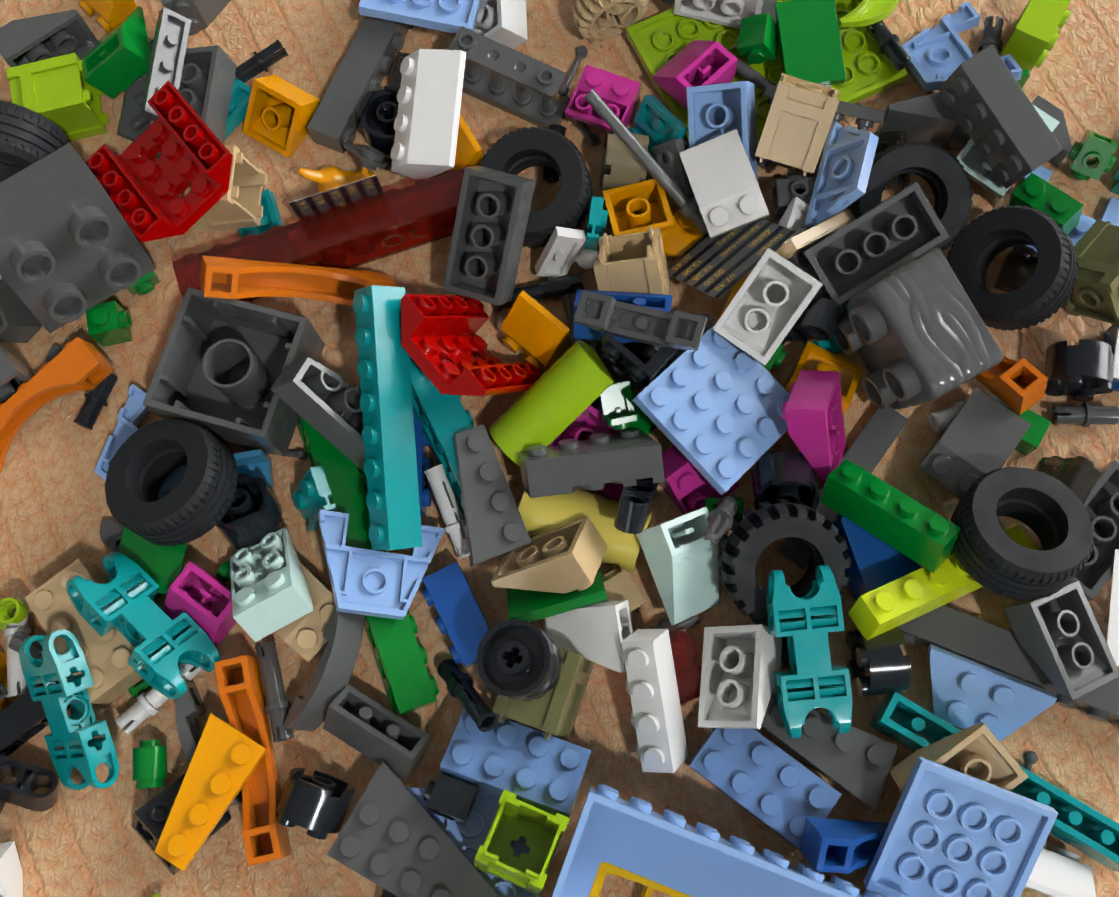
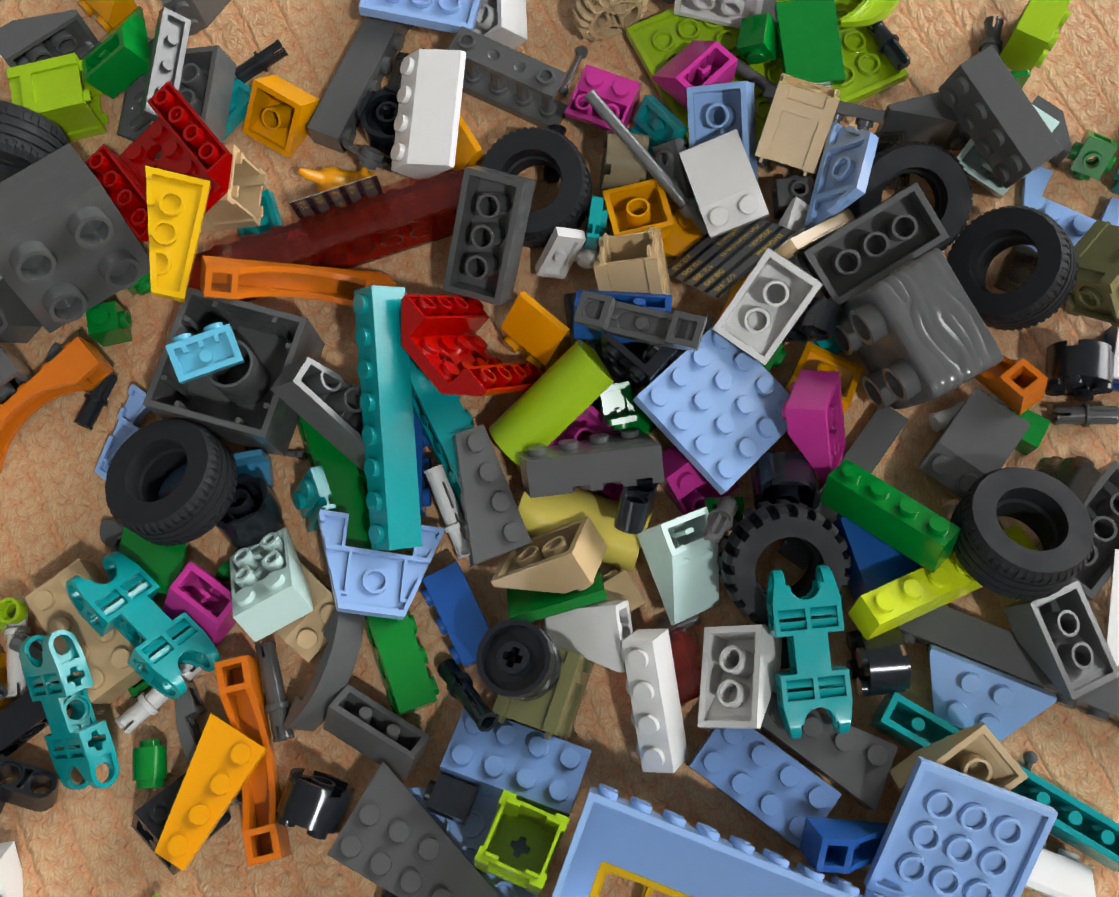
(174, 226): none -> yellow wing
(204, 352): none -> medium azure bracket
(549, 289): black pin -> none
(592, 138): dark grey hinge -> none
(940, 50): light blue wing -> none
(1050, 200): green brick -> none

